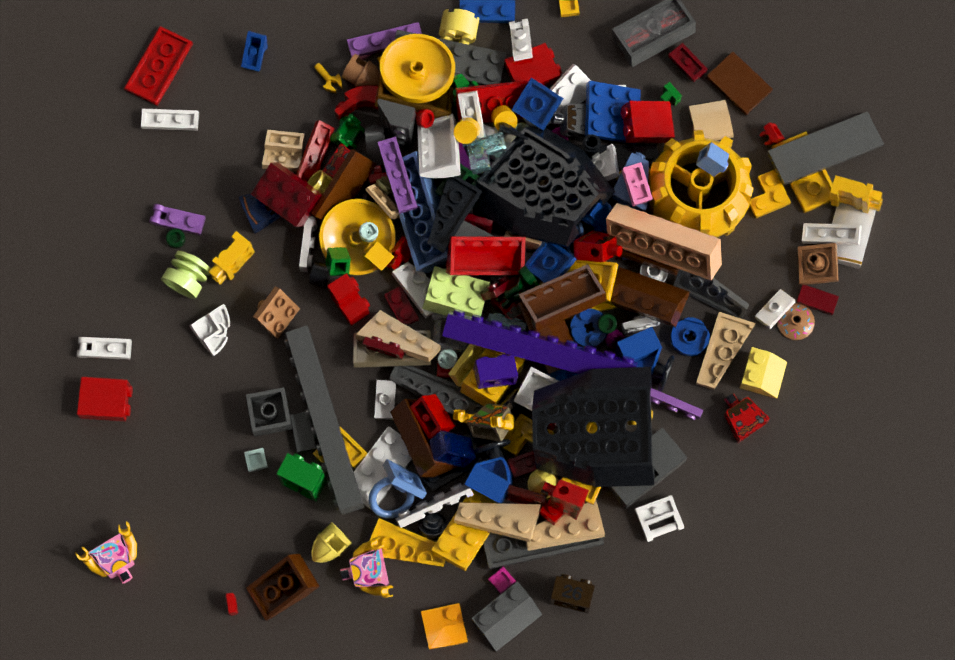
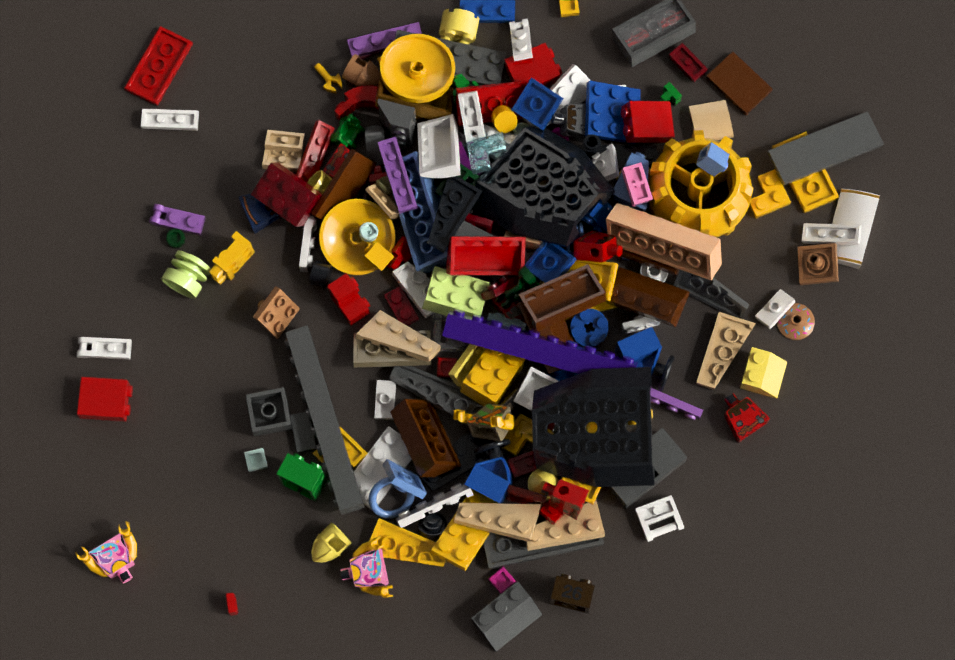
(212, 329): white brick -> none
(254, 50): blue slope -> none
(282, 586): reddish brown slope -> none
(338, 261): green brick -> none
(376, 344): dark red plate -> none
(425, 118): red tile -> none
(431, 415): red brick -> none
(444, 626): light orange plate -> none
(447, 358): light aqua tile -> none
(452, 449): clear blue brick -> none
(466, 130): yellow piece -> none
(495, 371): dark purple brick -> none
(506, 128): black bar -> none
(607, 323): dark green tile -> none
(612, 339): magenta tile -> none
(692, 347): blue plate -> none
(773, 132): red tile -> none
(817, 299): dark red tile -> none
(855, 194): yellow hips -> none

